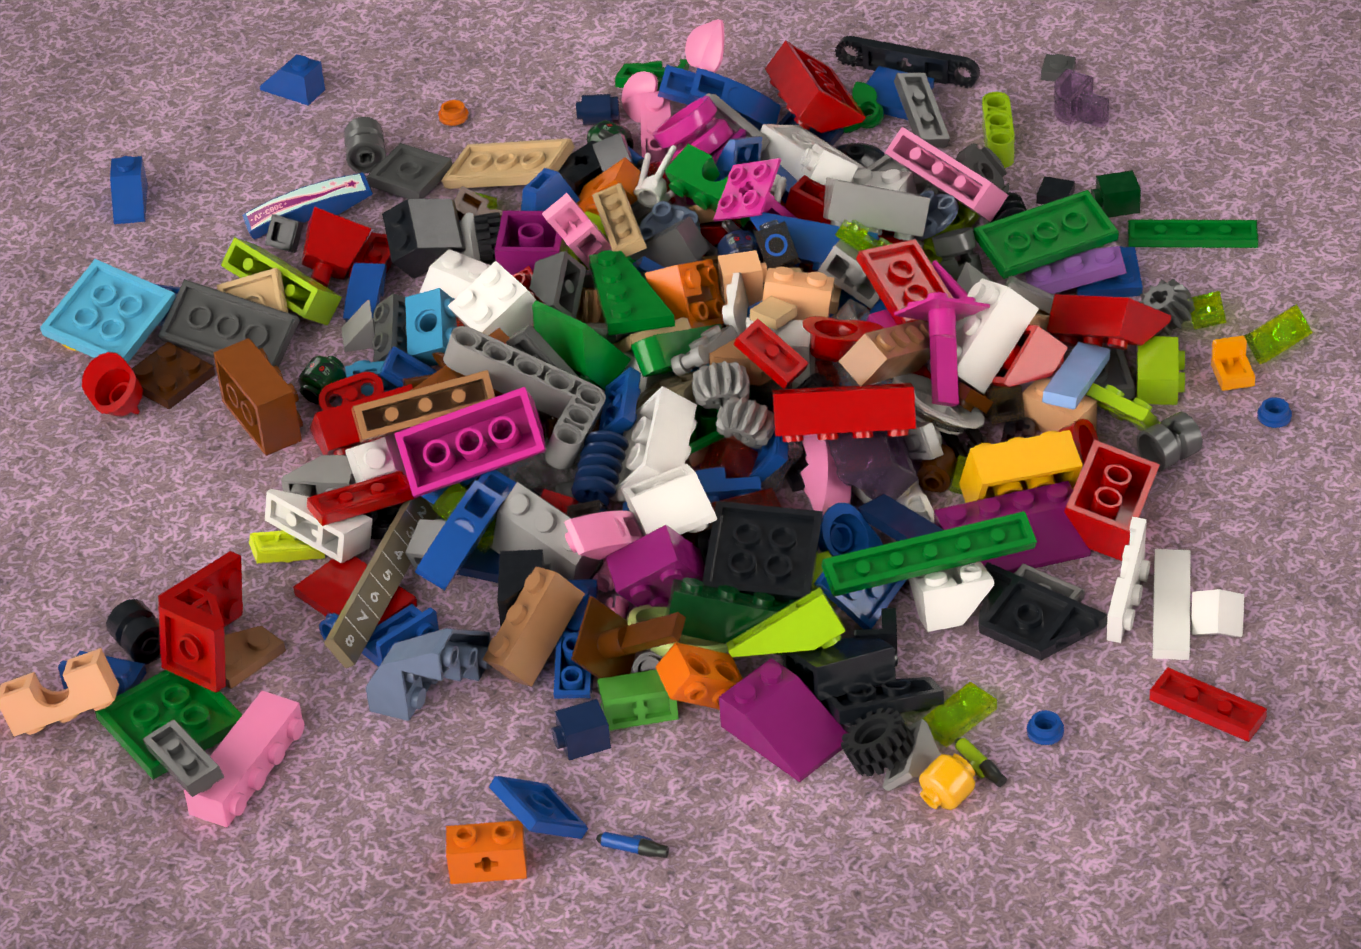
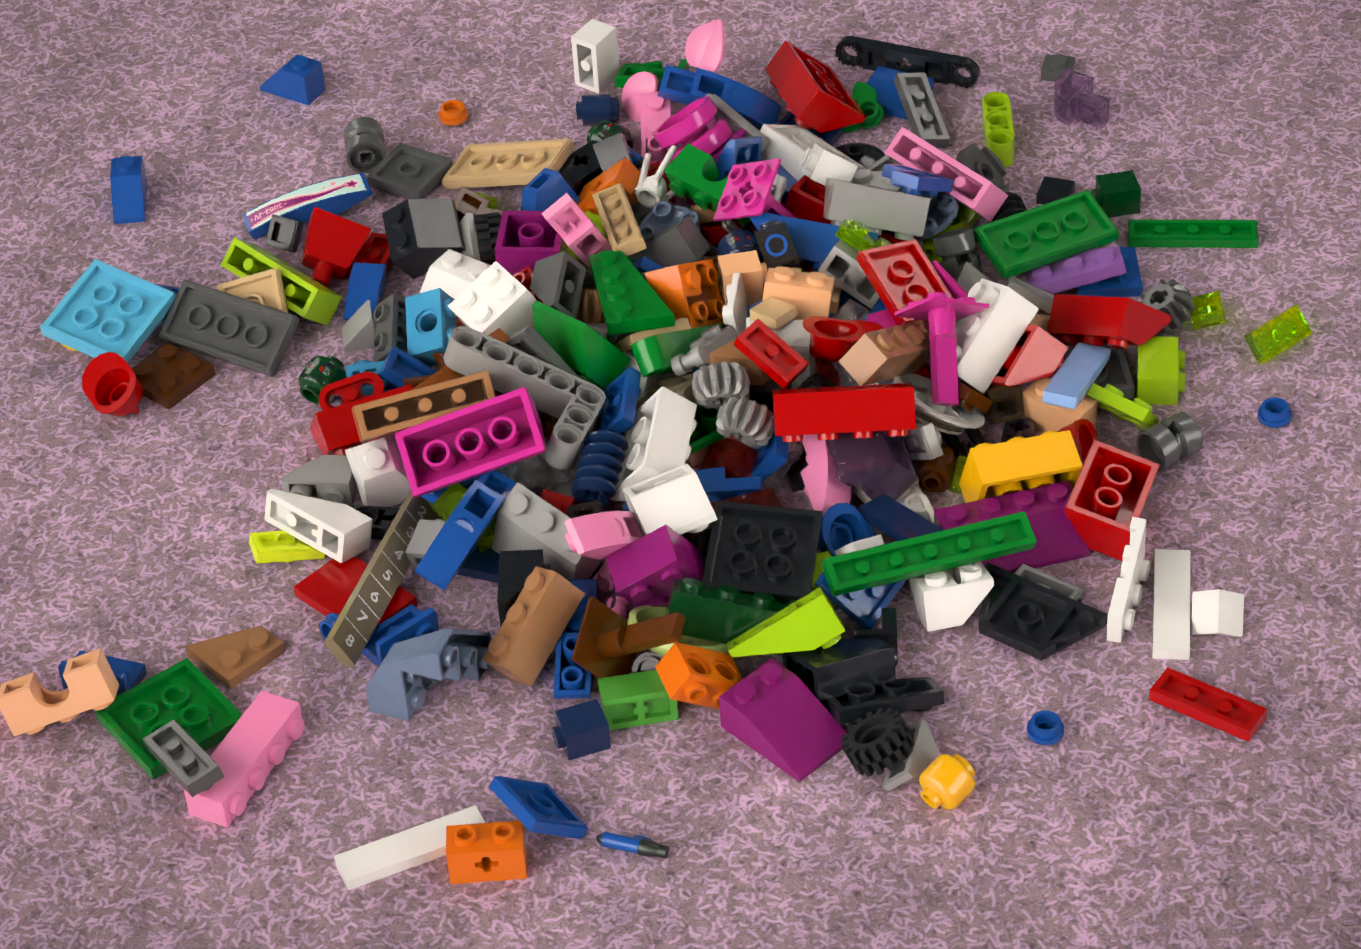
(135, 630): black wheel -> none
(195, 618): red bracket -> none
(258, 396): dark orange brick -> none
(360, 498): red tile -> none
(400, 850): none -> white tile
(595, 55): none -> white brick
(860, 545): none -> white tile
(916, 181): none -> blue plate
(960, 713): clear neon green plate -> none
(982, 765): piece -> none
(1231, 363): light orange bracket -> none

